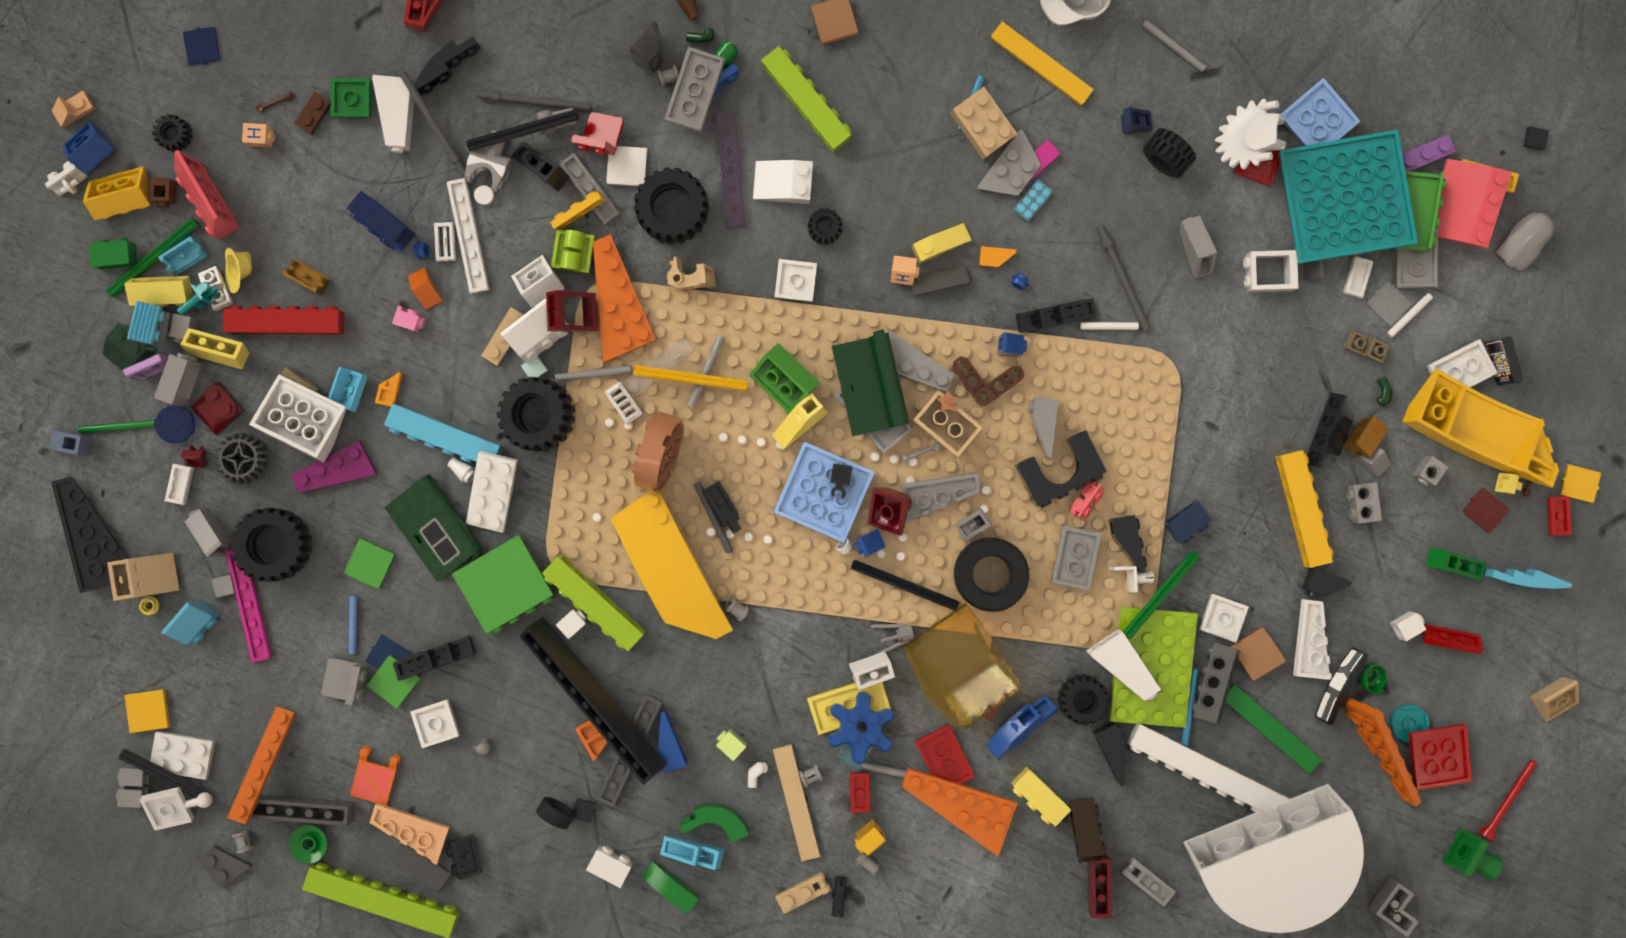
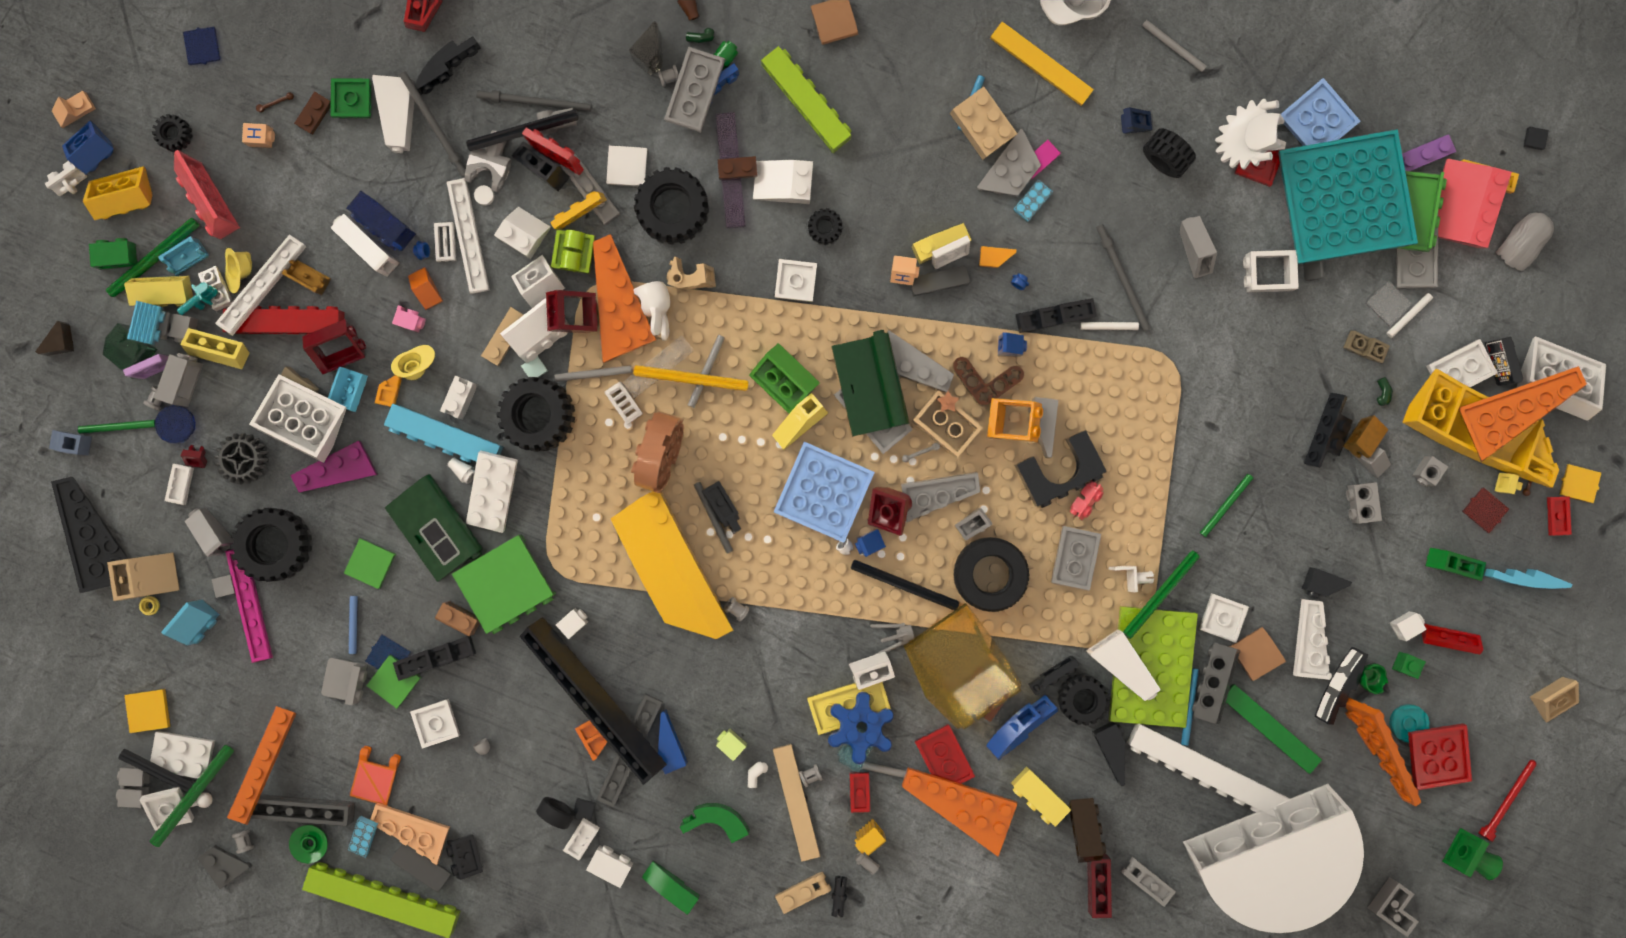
(57, 340): none -> dark brown slope
(151, 402): none -> light grey bush
(158, 187): reddish brown brick -> none
(191, 796): none -> green axle
(217, 408): dark red slope -> none
(260, 285): none -> white tile
(338, 359): none -> dark red window
(363, 836): none -> medium azure tile
(364, 245): none -> white slope
(413, 363): none -> light yellow piece
(458, 618): none -> medium nougat brick
(459, 397): none -> white brick
(522, 232): none -> white slope
(552, 150): none -> red plate
(581, 839): none -> white plate
(593, 602): lime brick -> none
(600, 134): bracket -> none
(655, 304): none -> white piece
(692, 852): medium azure slope -> none
(737, 168): none -> reddish brown plate
(841, 476): black plate -> none
(950, 252): none -> white tile
(997, 418): none -> light orange window
(1053, 674): none -> black hinge
(1125, 534): black slope -> none
(1187, 522): dark blue brick -> none
(1226, 505): none -> green bar
(1304, 509): yellow brick -> none
(1358, 277): white tile -> none
(1408, 665): none -> green brick
(1506, 415): none -> orange wing
(1550, 359): none -> white slope

